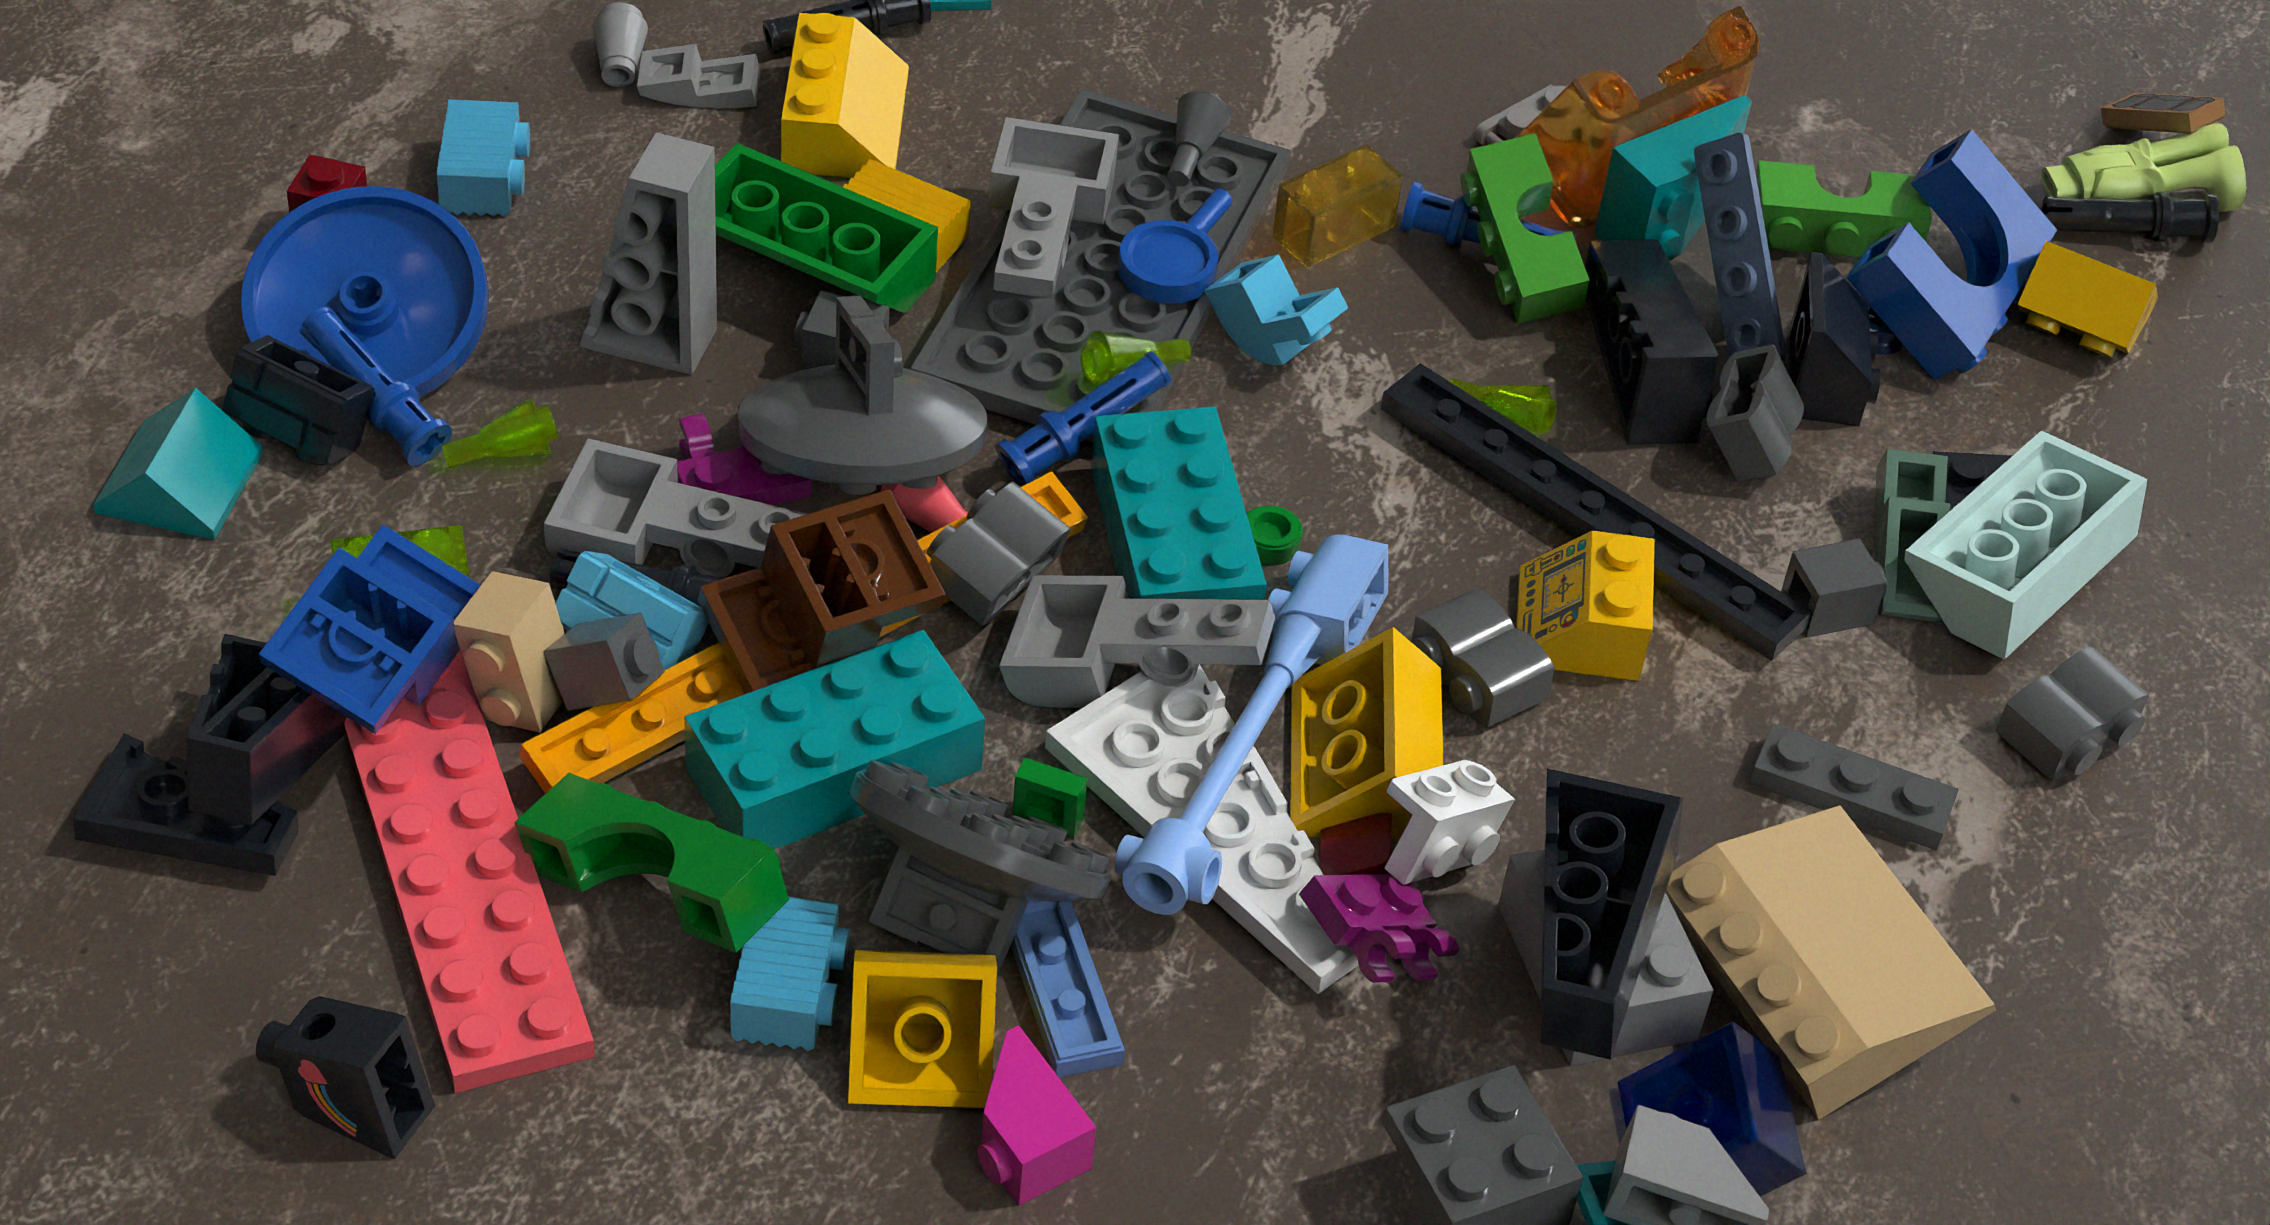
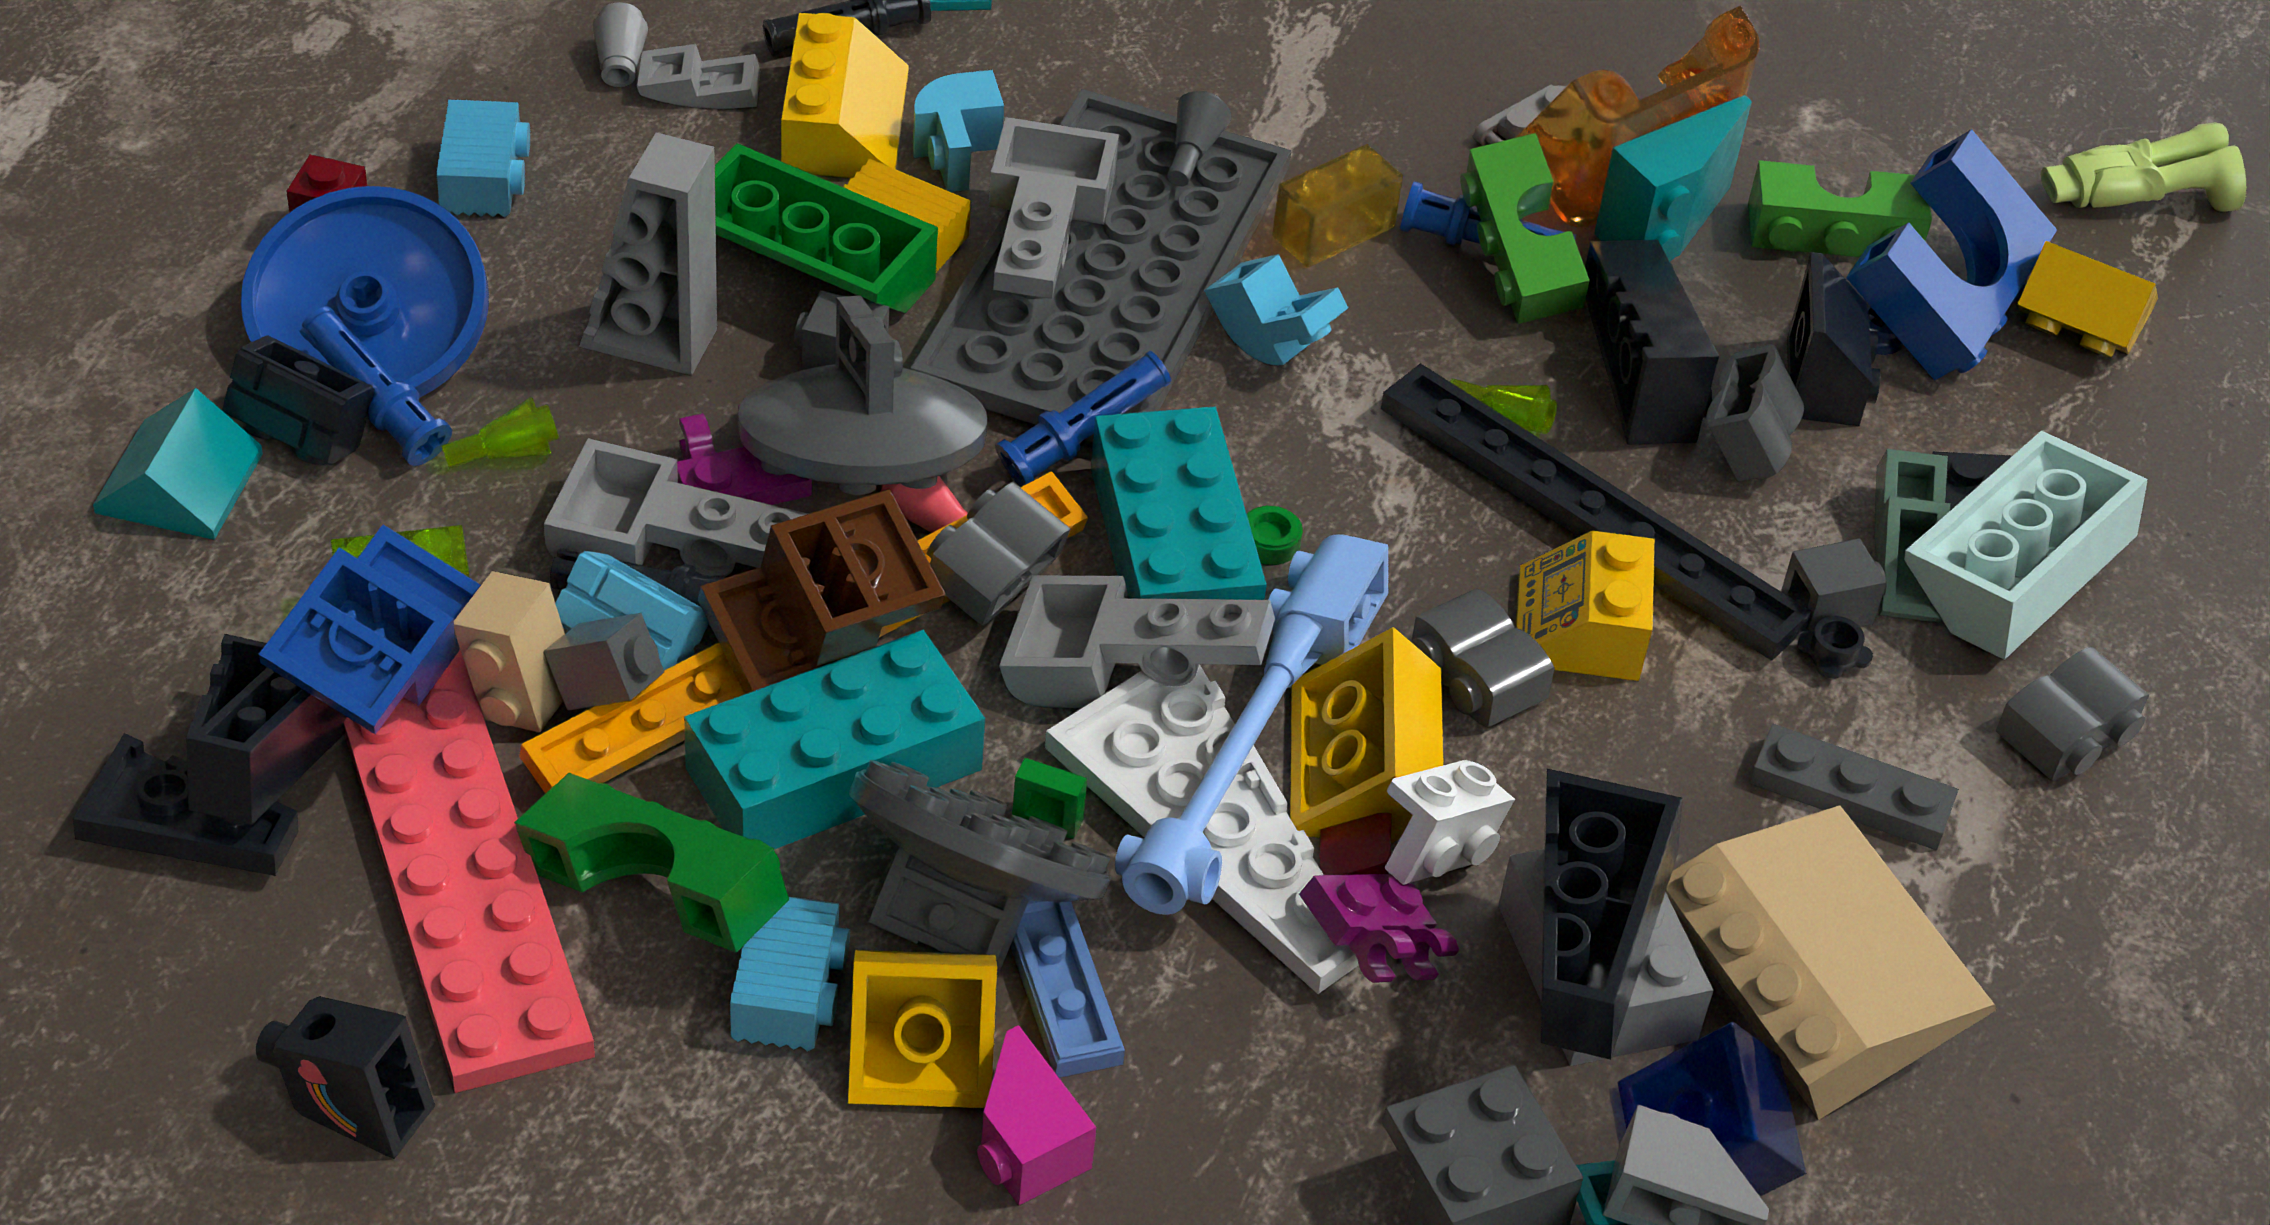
(956, 118): none -> medium azure brick
(1111, 353): clear neon green cone -> none
(1173, 258): blue piece -> none
(1738, 244): sand blue bracket -> none
(1836, 646): none -> black plate
(2156, 217): black pin -> none
(2163, 112): medium nougat tile -> none

